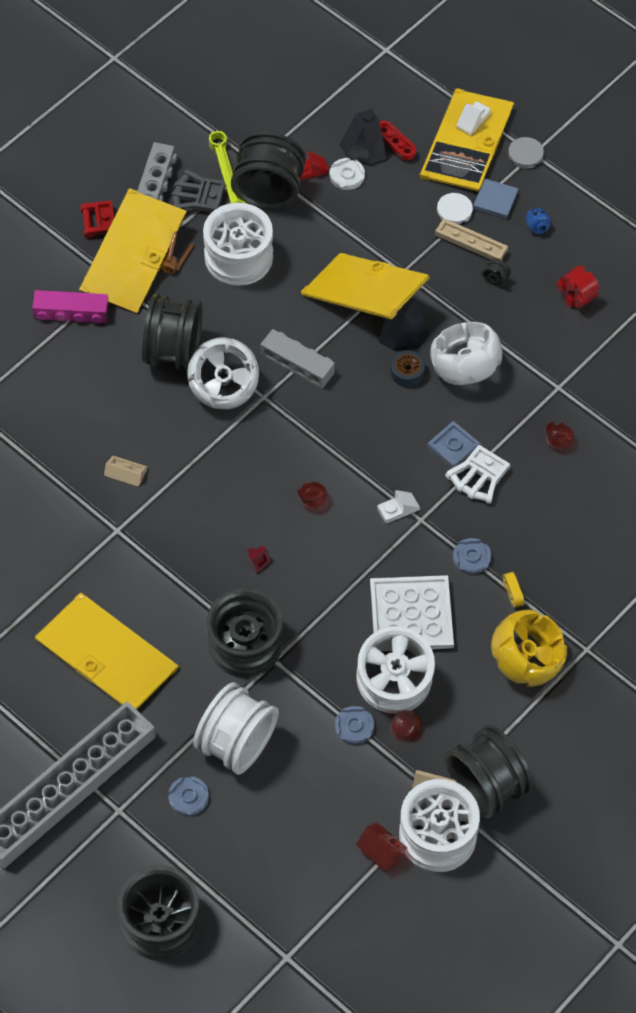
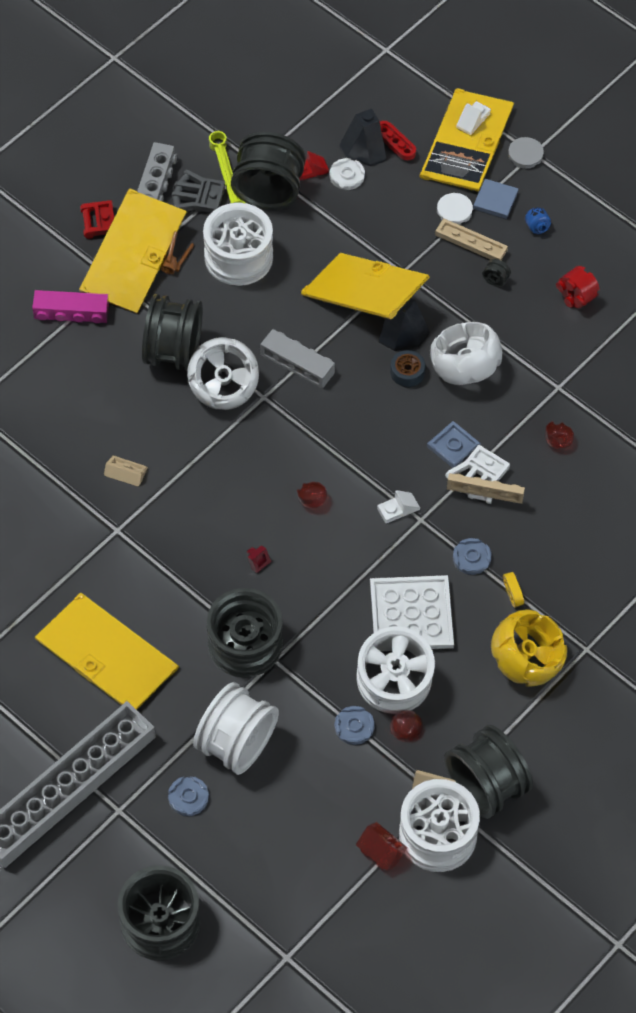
(485, 488): none -> tan plate

